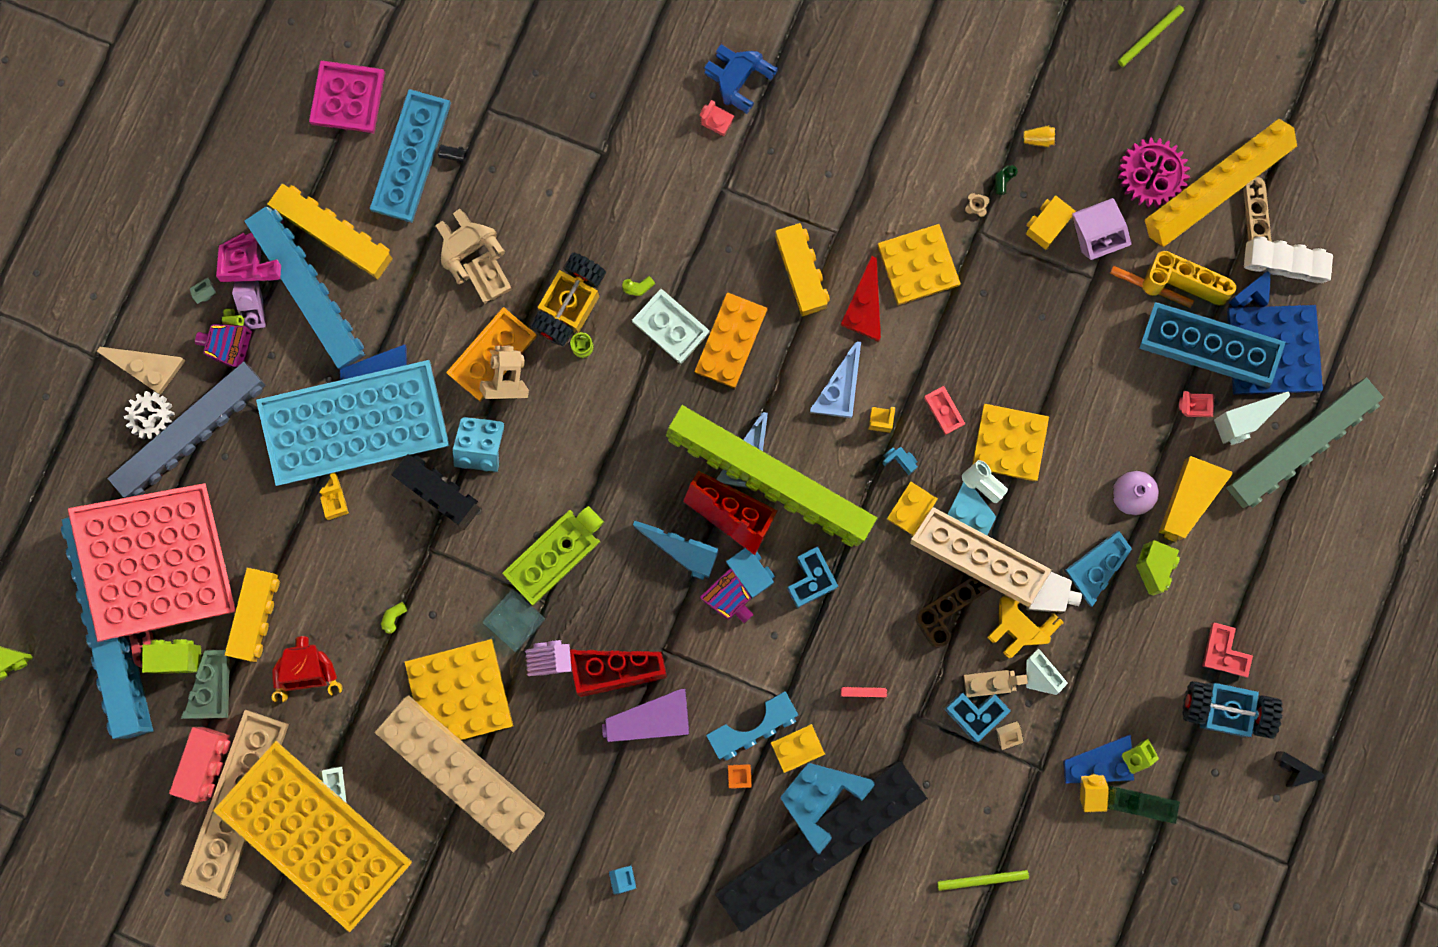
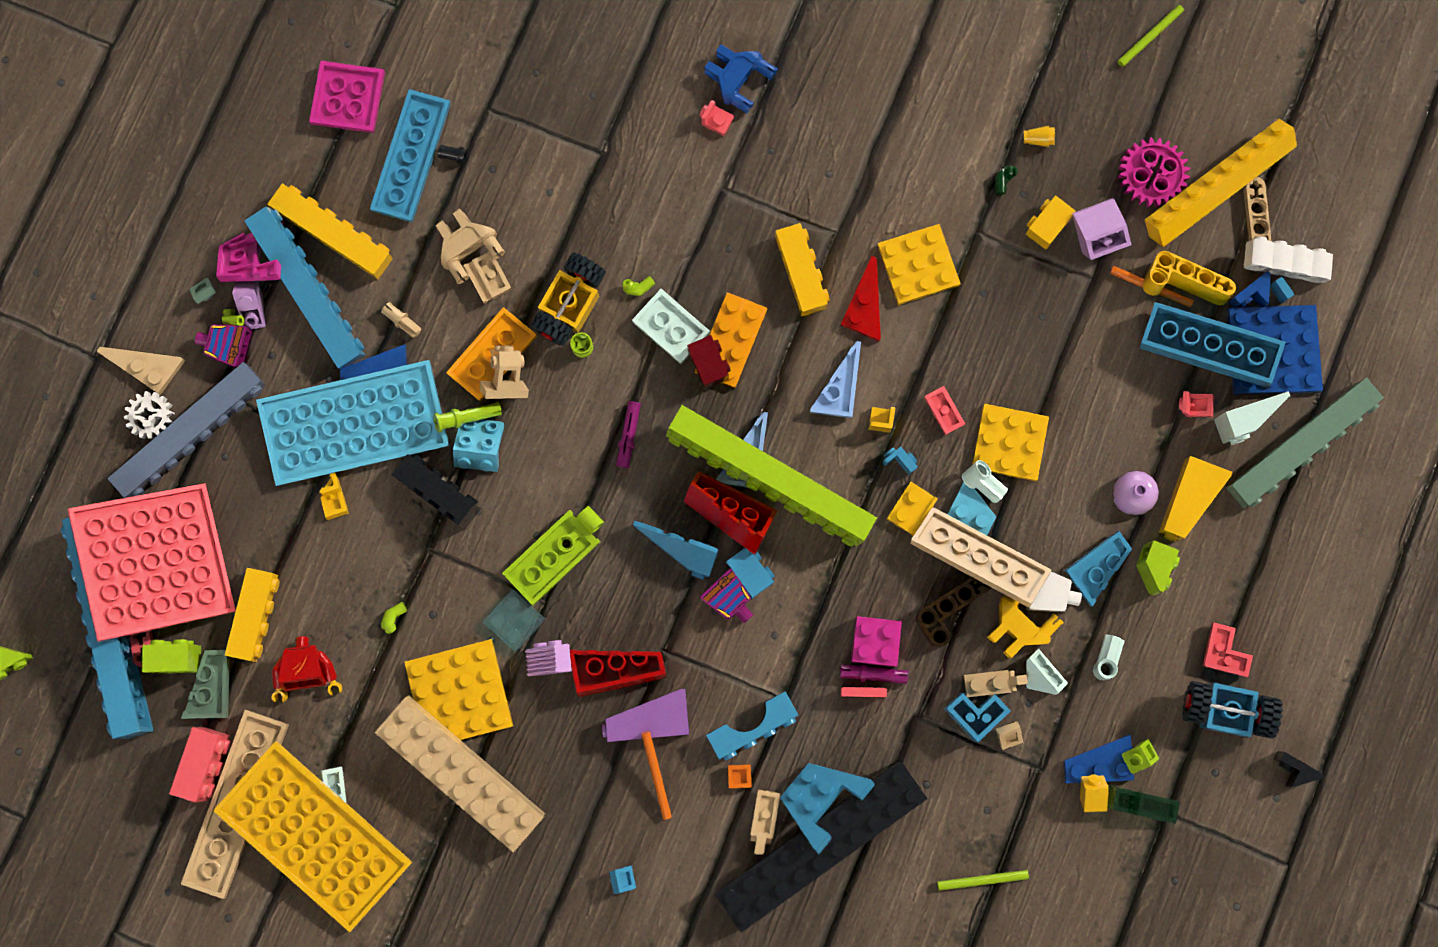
(401, 320): none -> tan axle
(457, 418): none -> lime pin
(626, 444): none -> magenta pin
(656, 775): none -> orange bar
(708, 361): none -> dark red brick
(764, 819): none -> tan hinge
(797, 748): yellow plate -> none
(817, 581): dark azure brick -> none
(873, 674): none -> magenta pin
(876, 641): none -> dark pink brick
(981, 200): tan plate -> none
(1108, 655): none -> light aqua piece
(1281, 290): none -> dark azure tile

